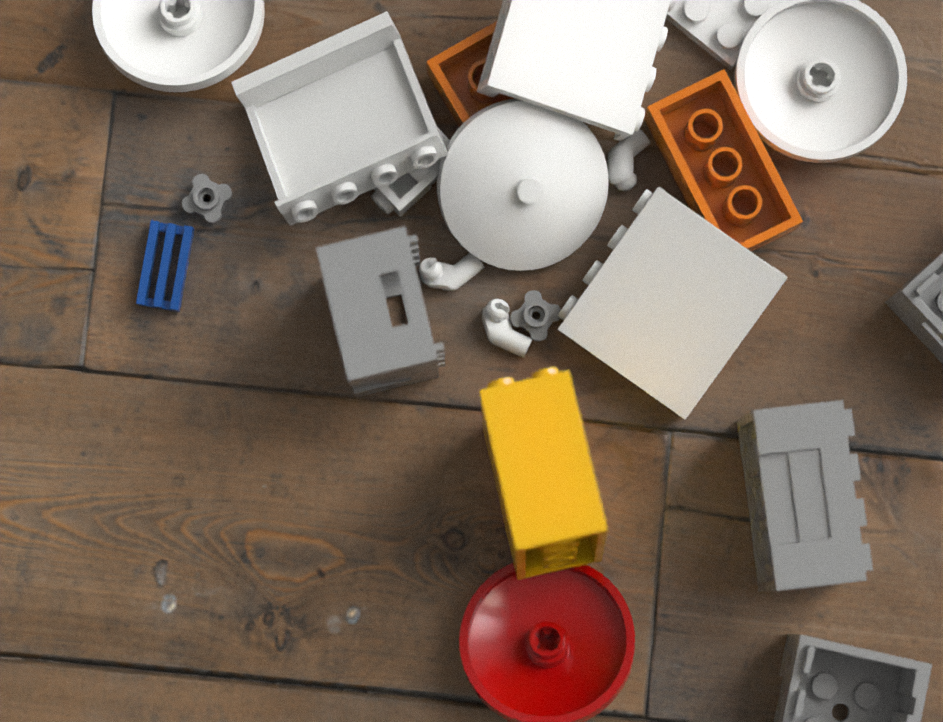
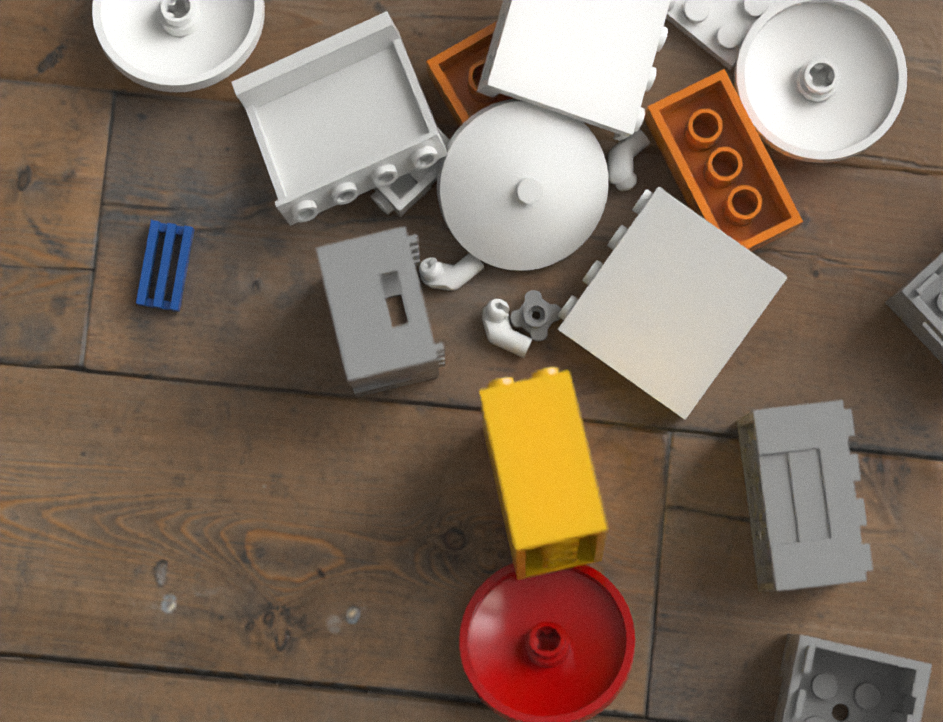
(212, 209): light grey plate -> none

